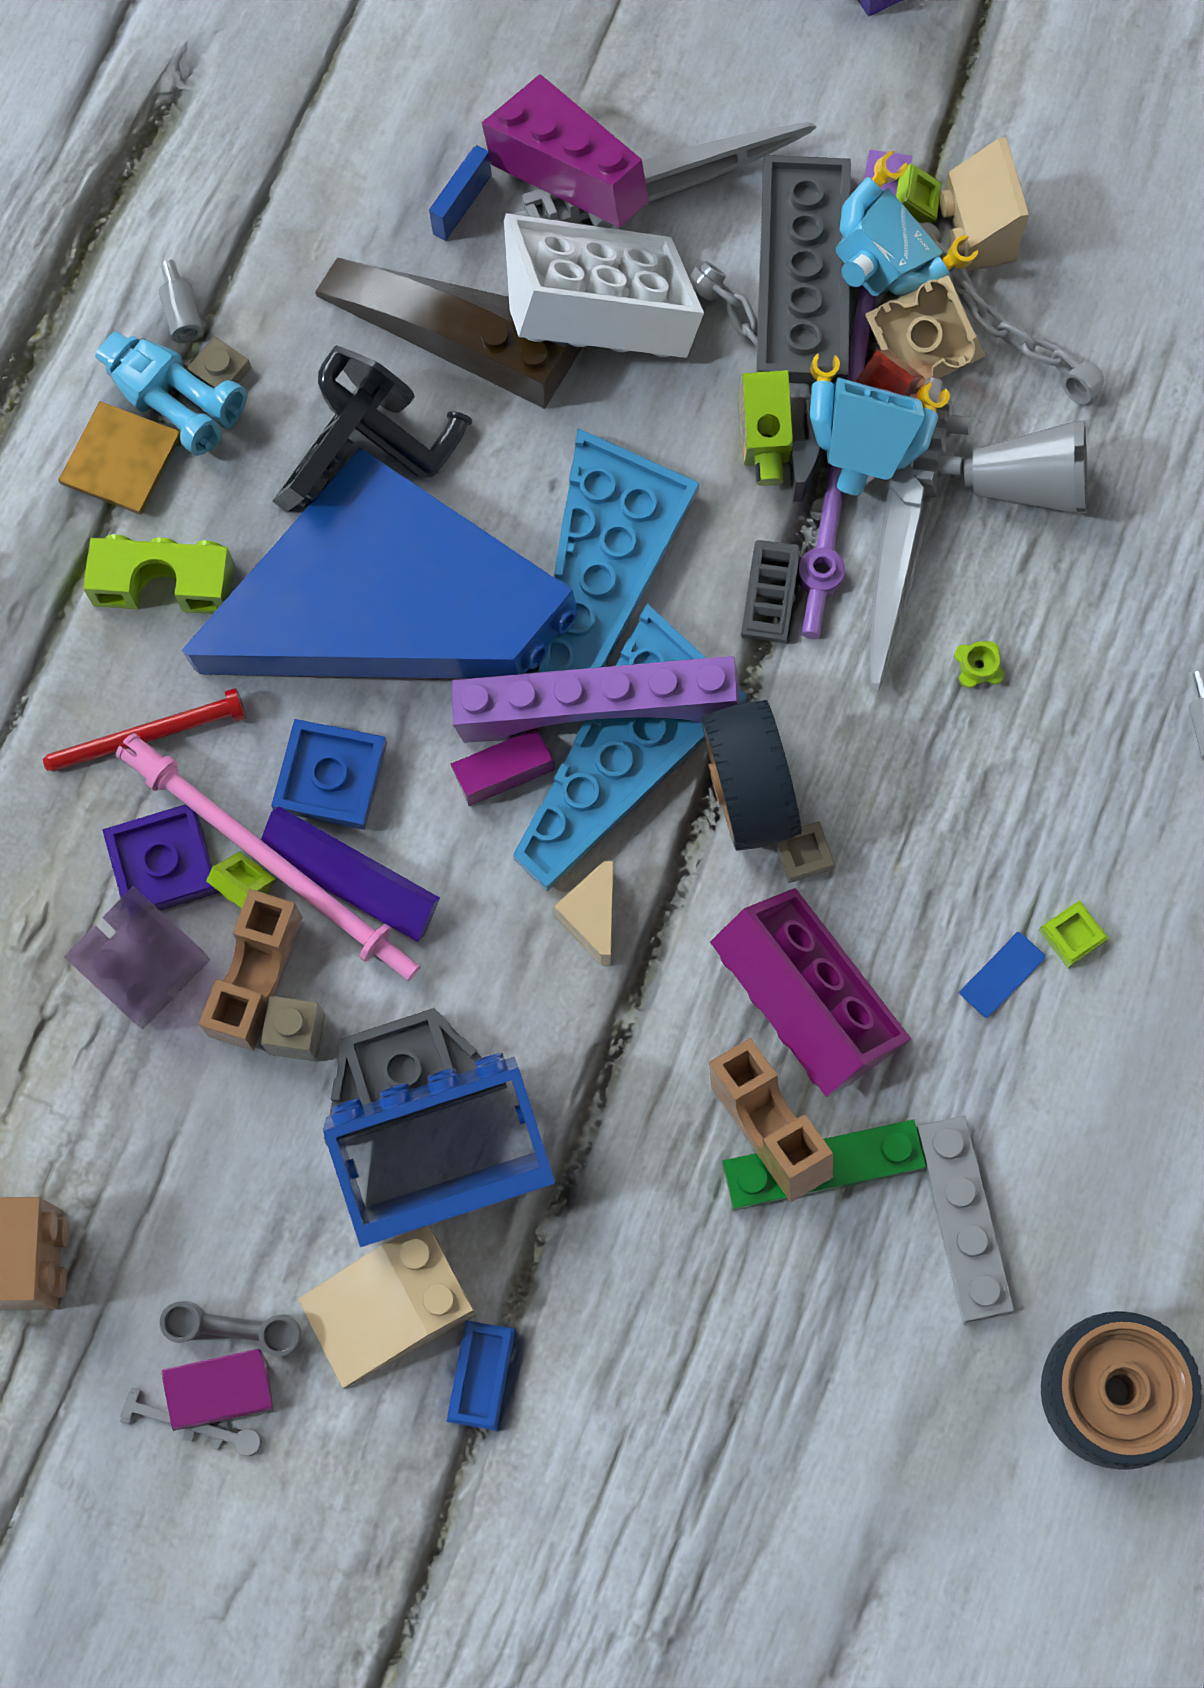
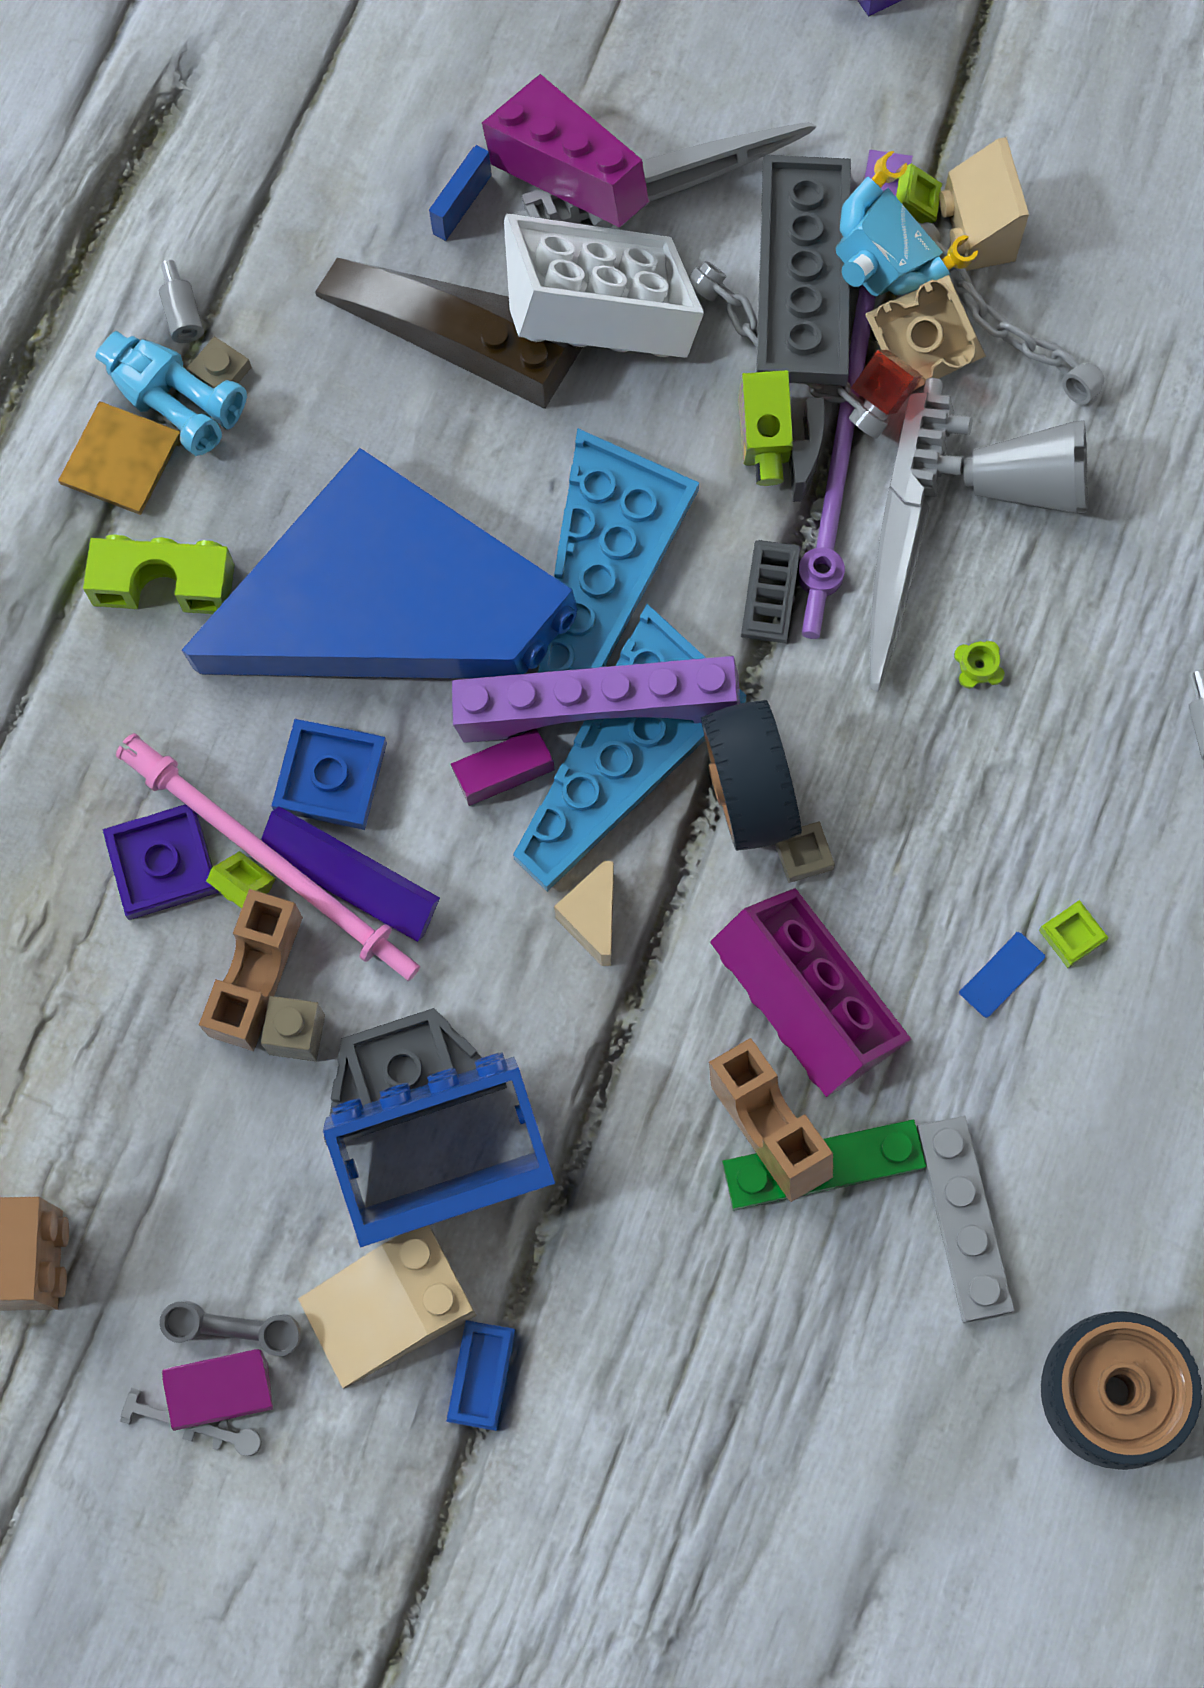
(139, 959): clear purple piece -> none
(151, 731): red bar -> none
(359, 411): black plate -> none
(869, 427): medium azure torso -> none

